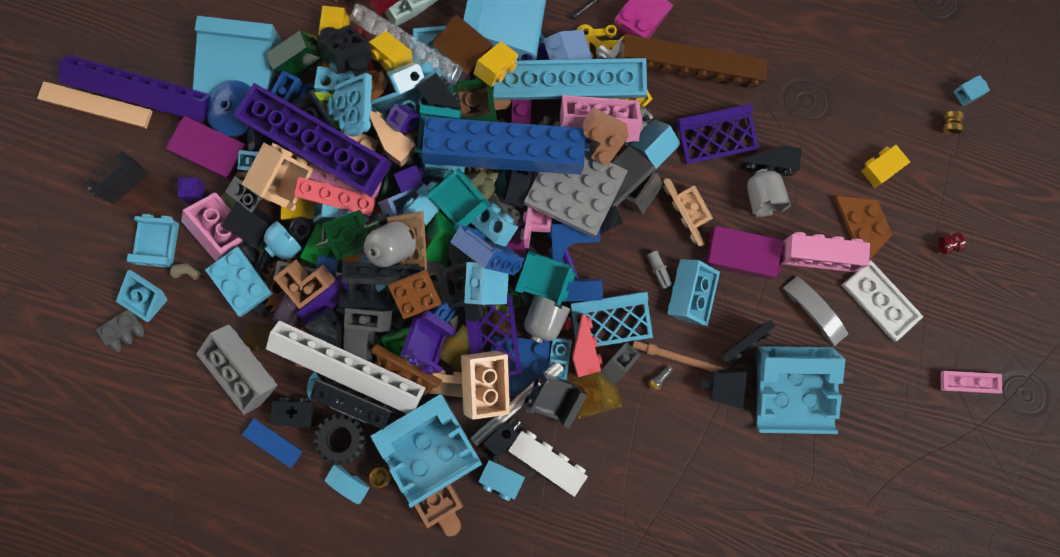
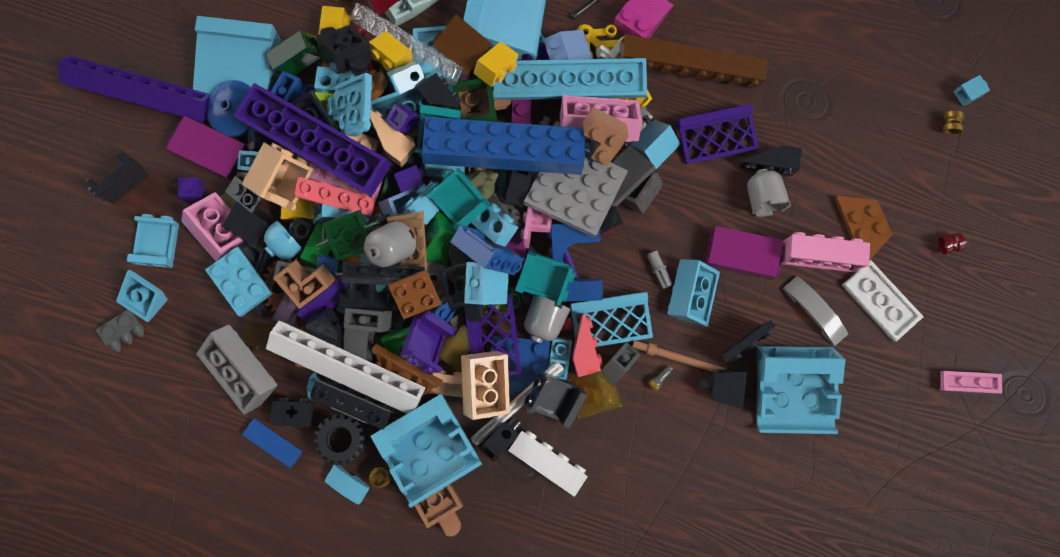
(94, 105): light nougat tile -> none
(185, 268): dark tan arm -> none
(501, 479): medium azure brick -> none
(692, 209): light nougat bracket -> none
(885, 166): yellow brick -> none

